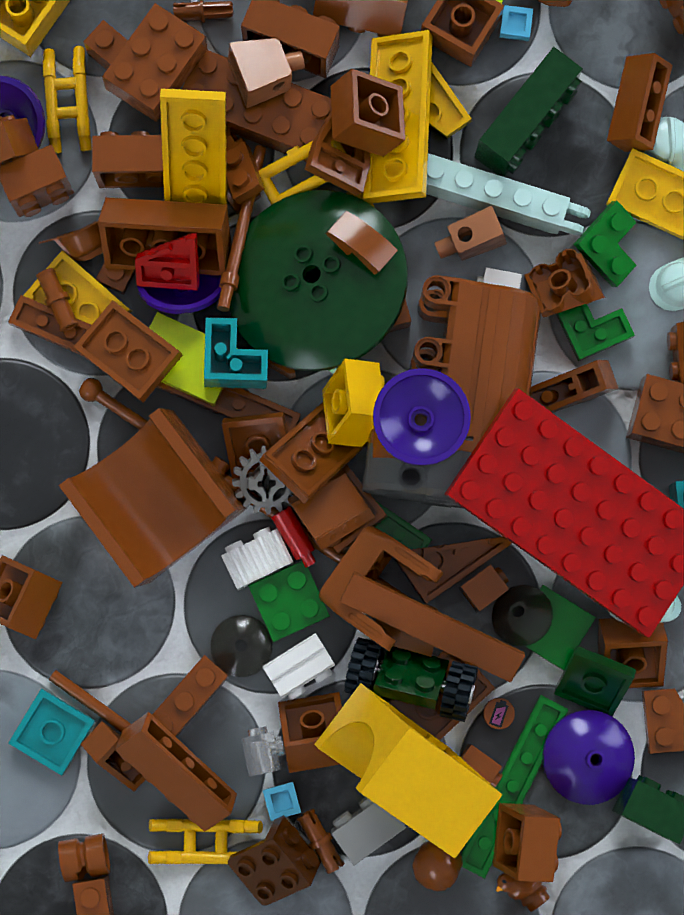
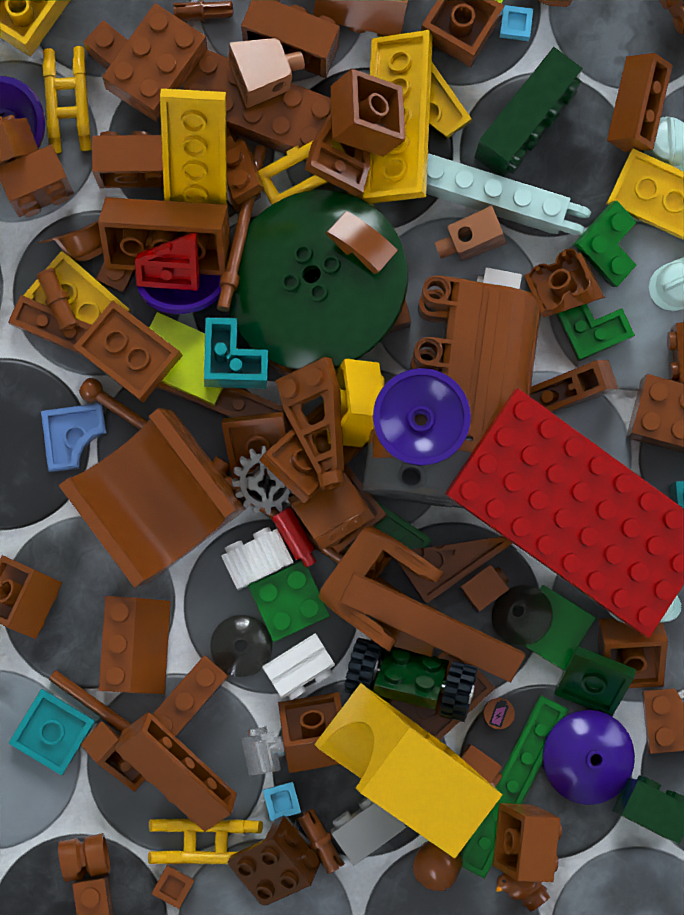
(69, 432): none -> medium blue tile
(134, 645): none -> dark orange slope
(173, 886): none -> dark orange plate
(306, 385): none -> dark orange plate

